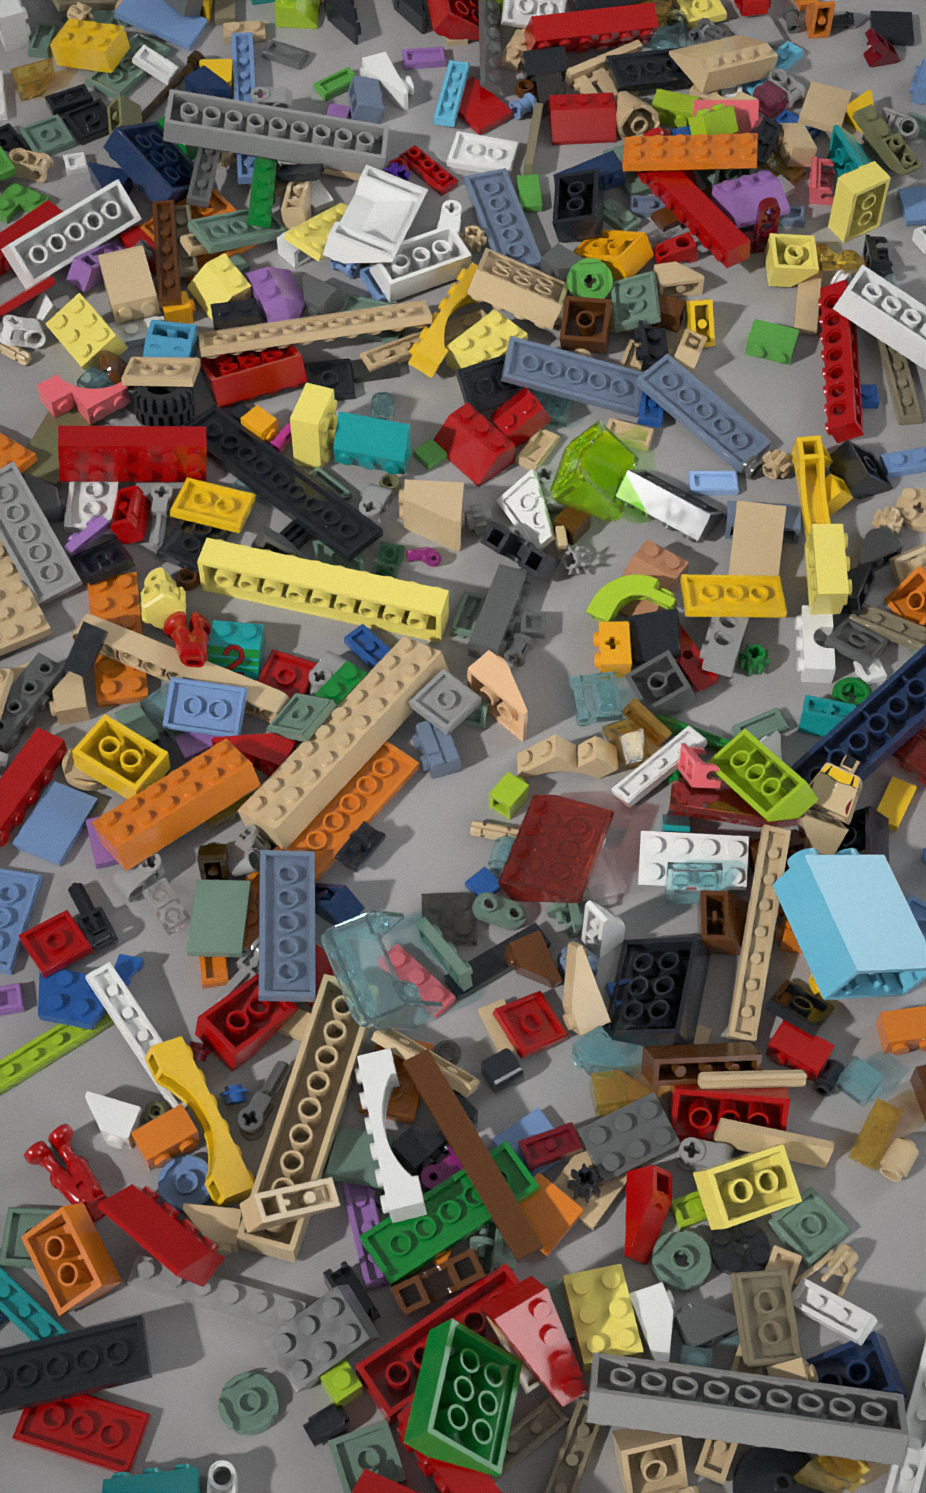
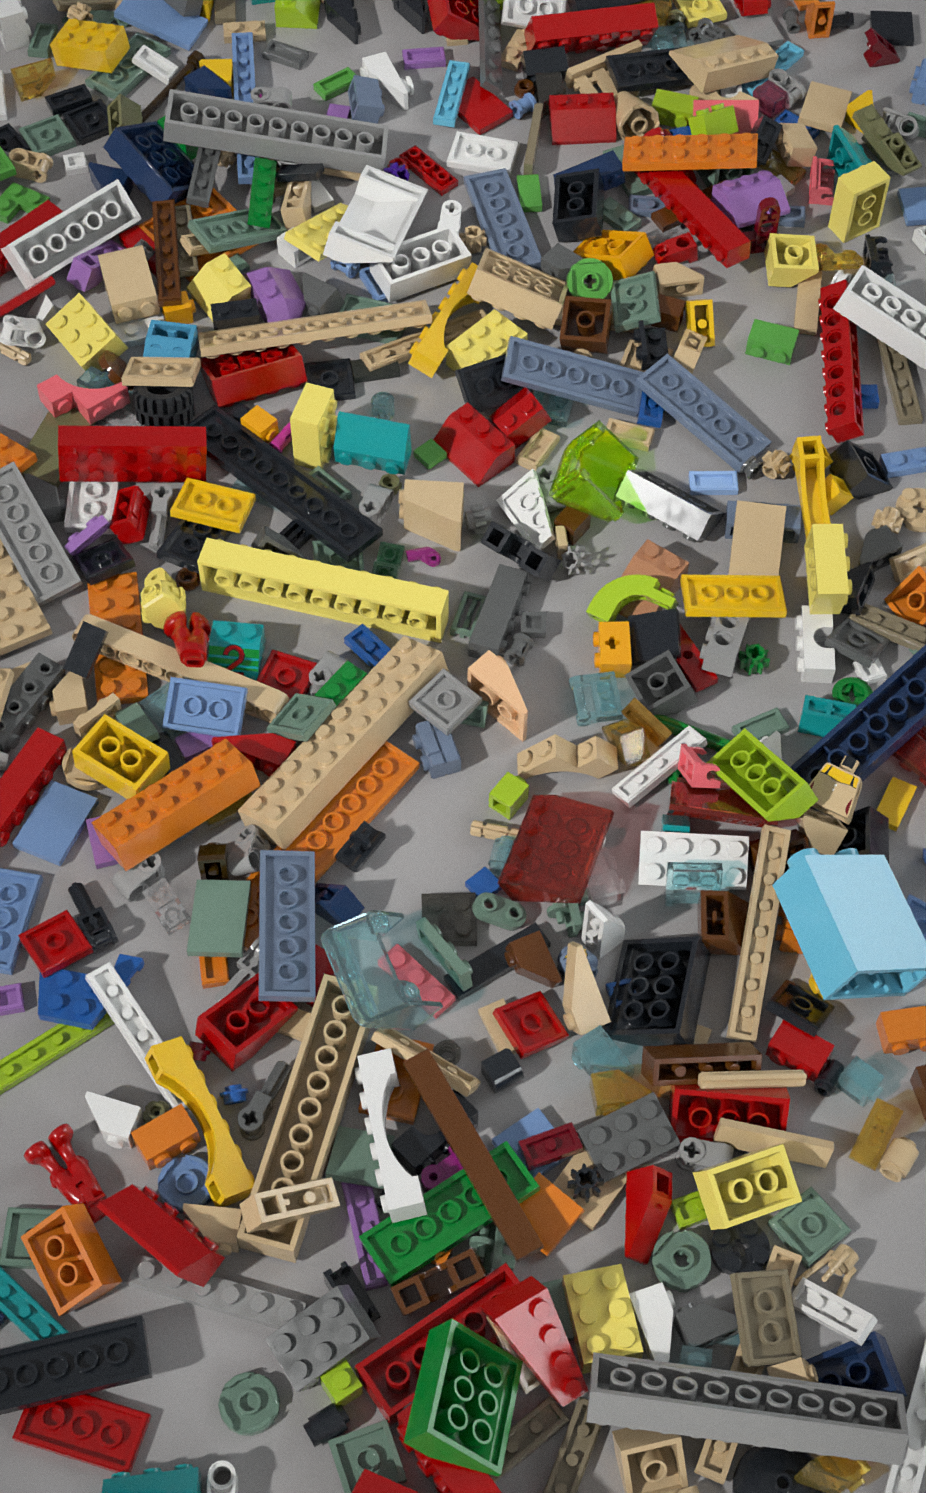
(87, 720): none -> tan plate

